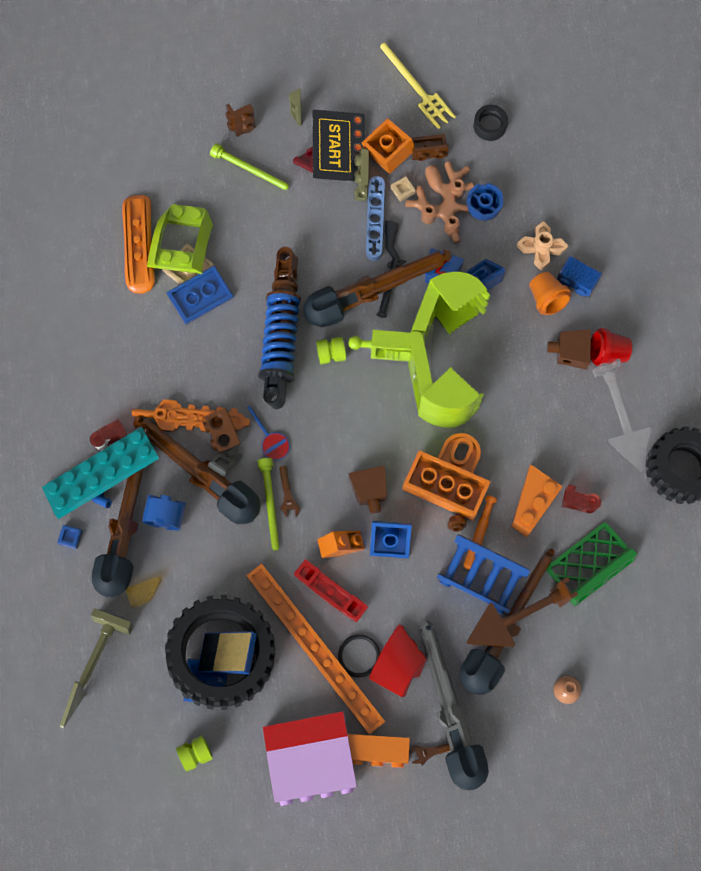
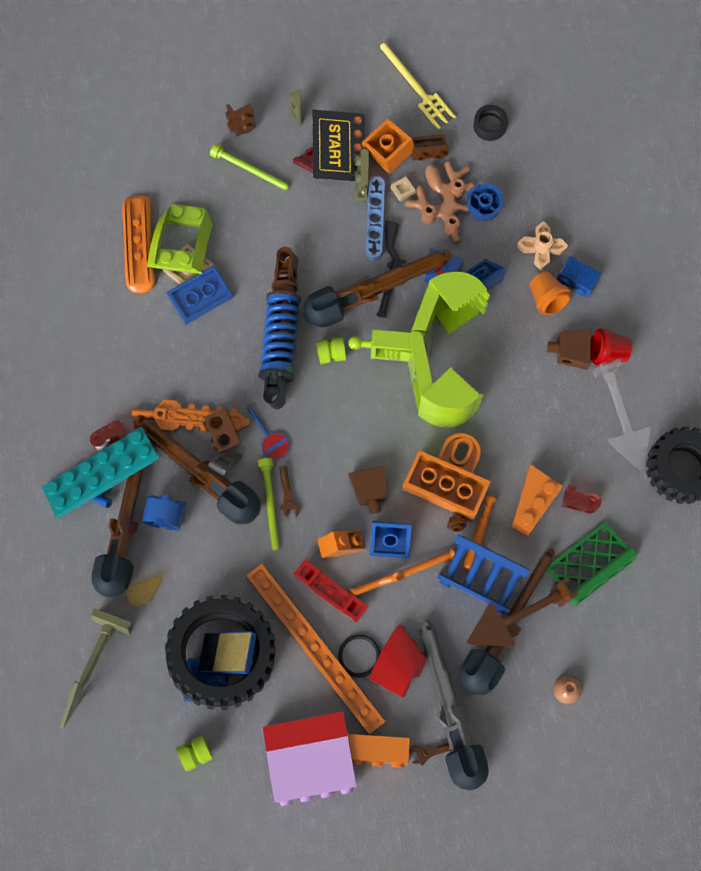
(69, 536): blue tile -> none
(402, 574): none -> orange piece

